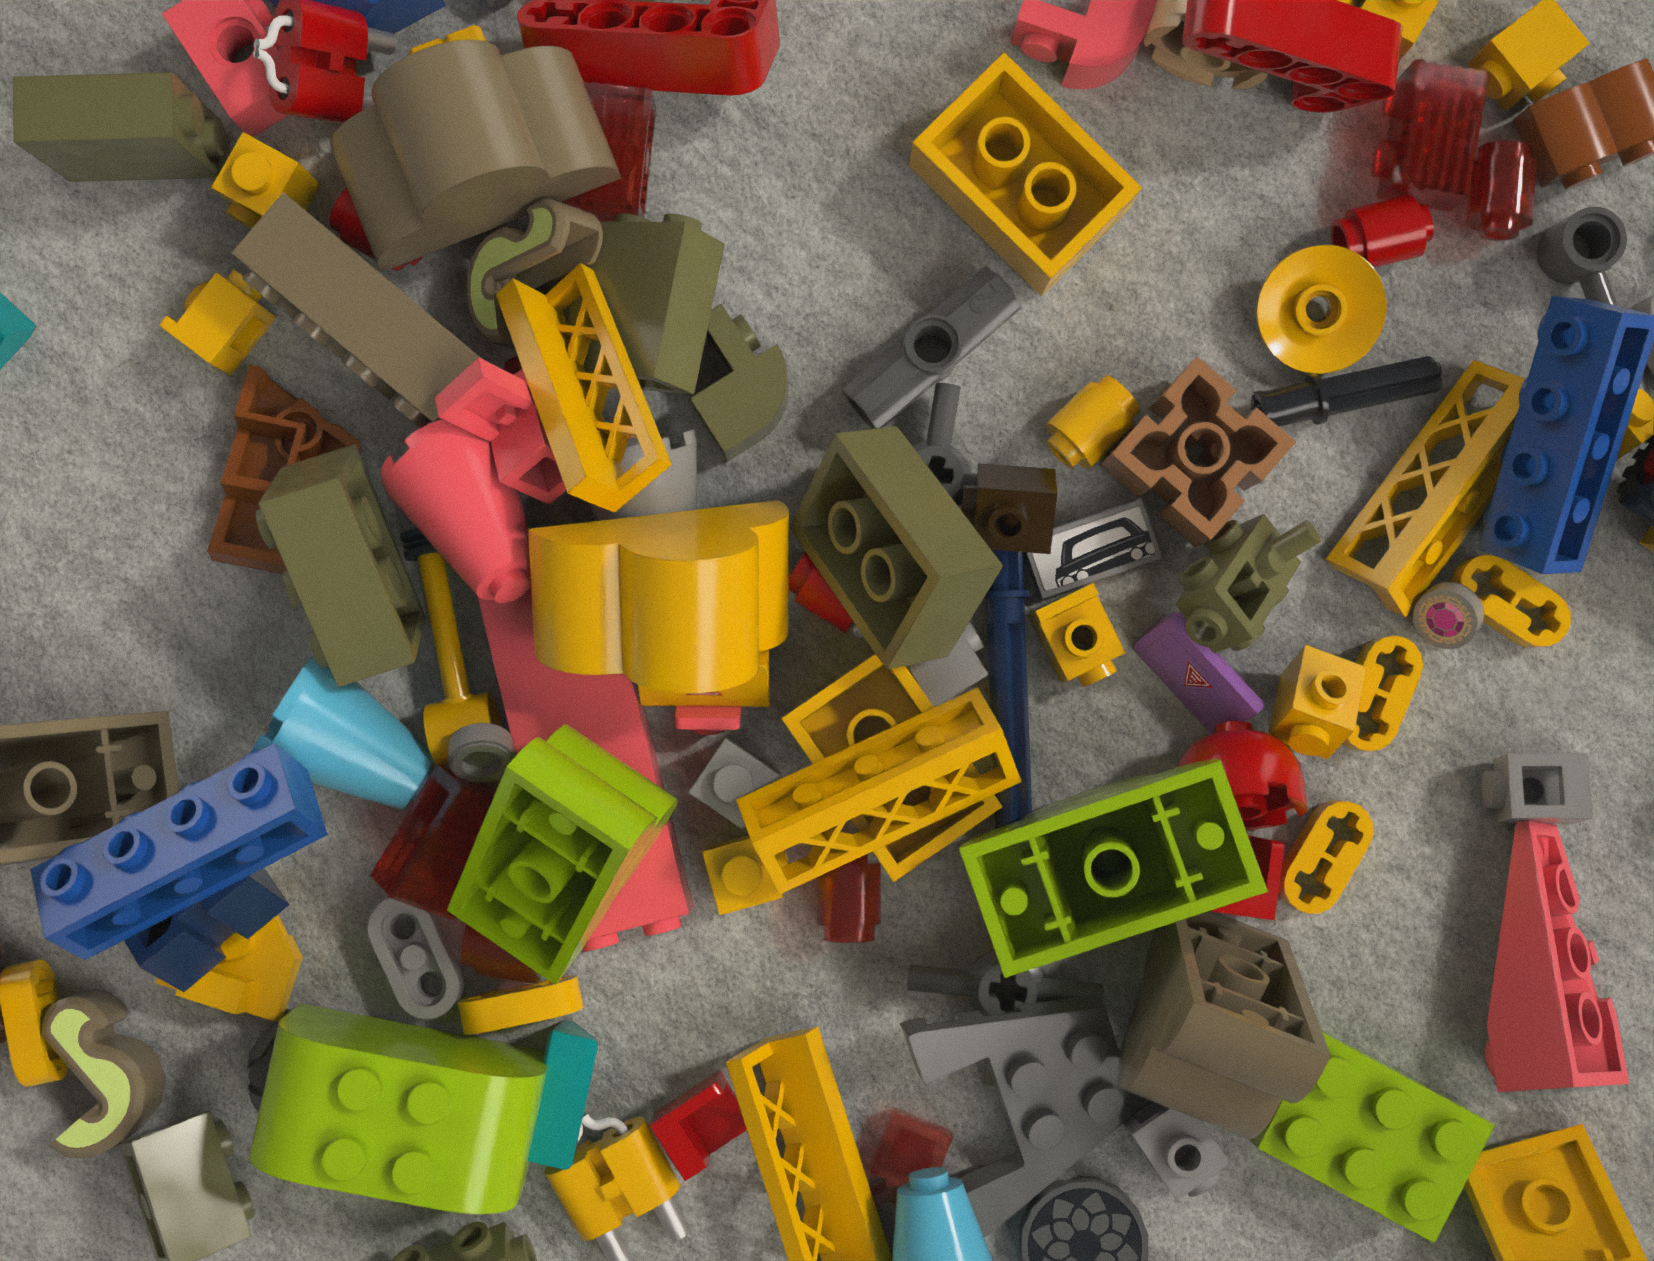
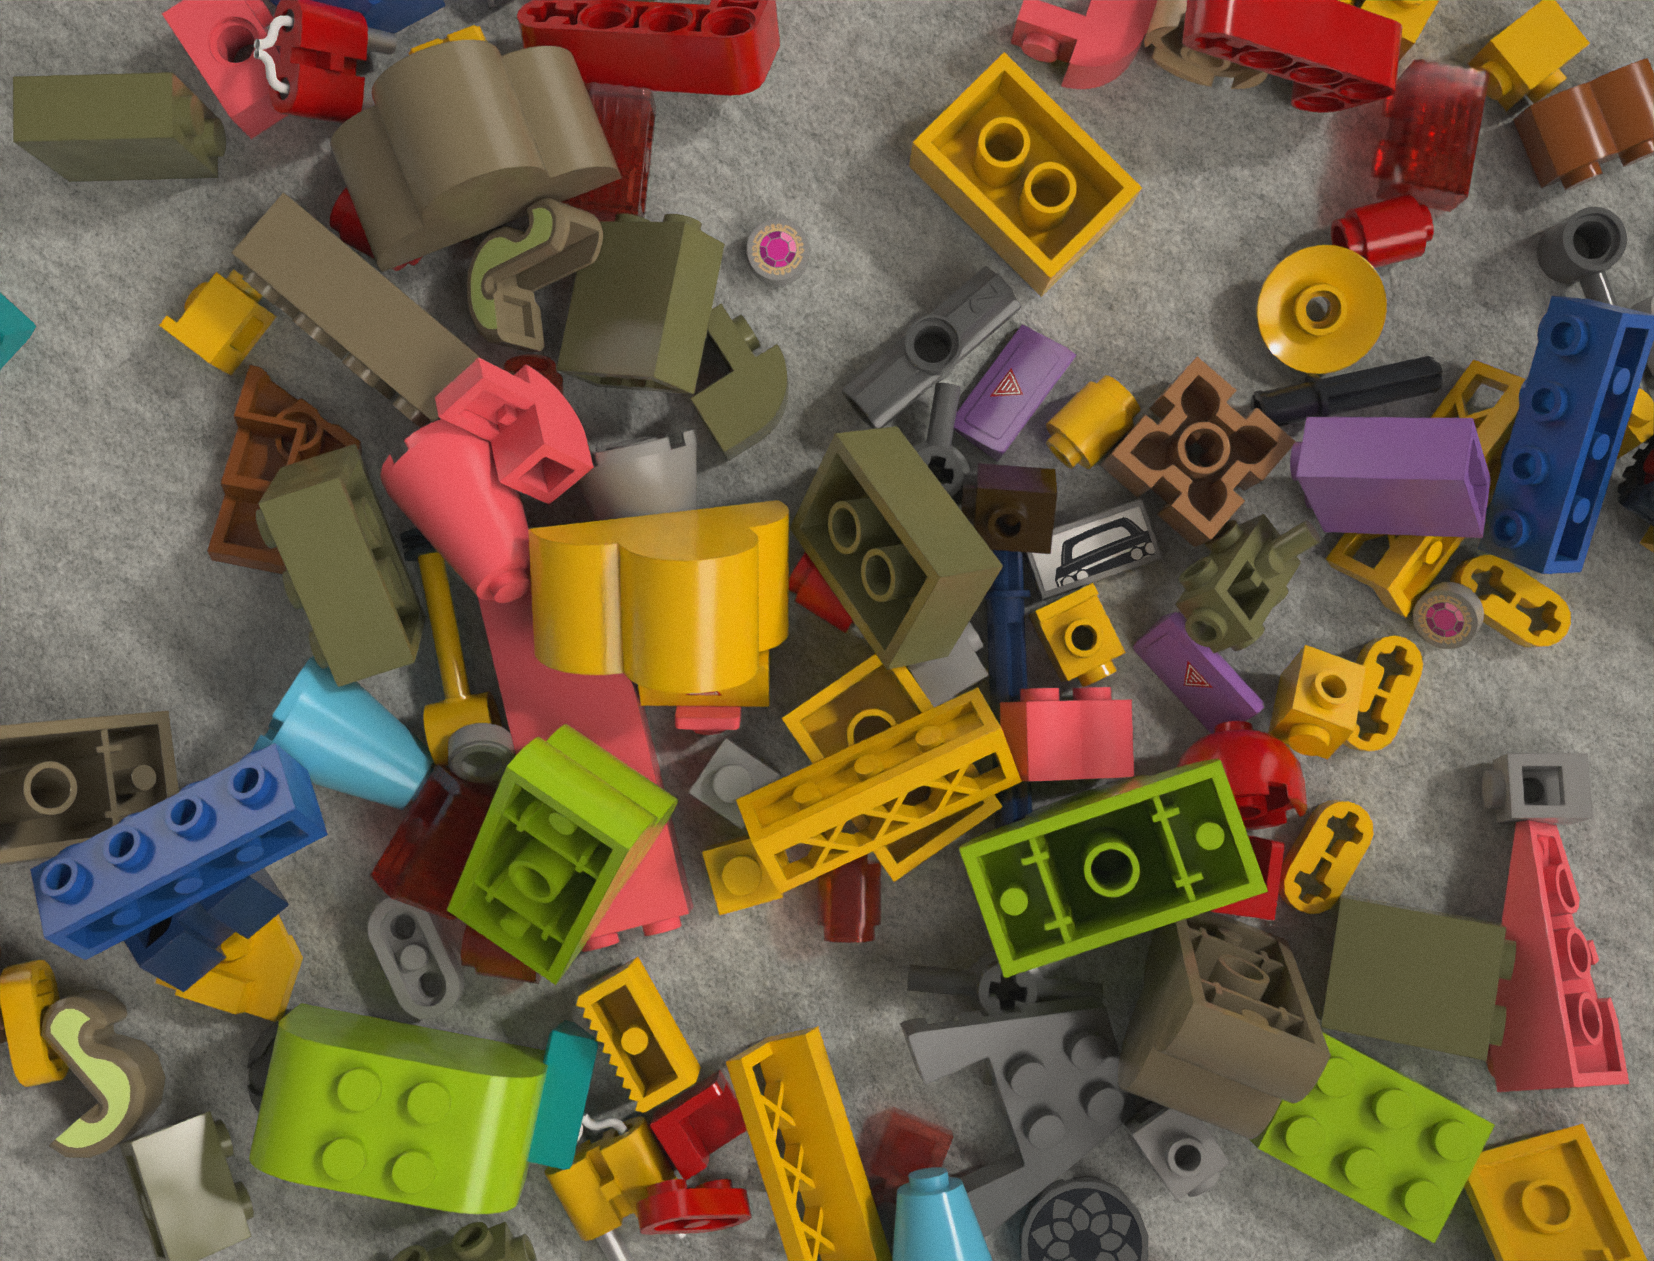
(257, 177): yellow brick -> none
(520, 1005): yellow beam -> none
(572, 400): yellow fence -> none
(639, 1035): none -> yellow brick
(700, 1209): none -> red plate
(778, 252): none -> tile
(1011, 391): none -> medium lavender slope
(1069, 737): none -> coral brick
(1393, 475): none -> medium lavender brick
(1417, 977): none -> olive brick
(1502, 190): clear red brick -> none

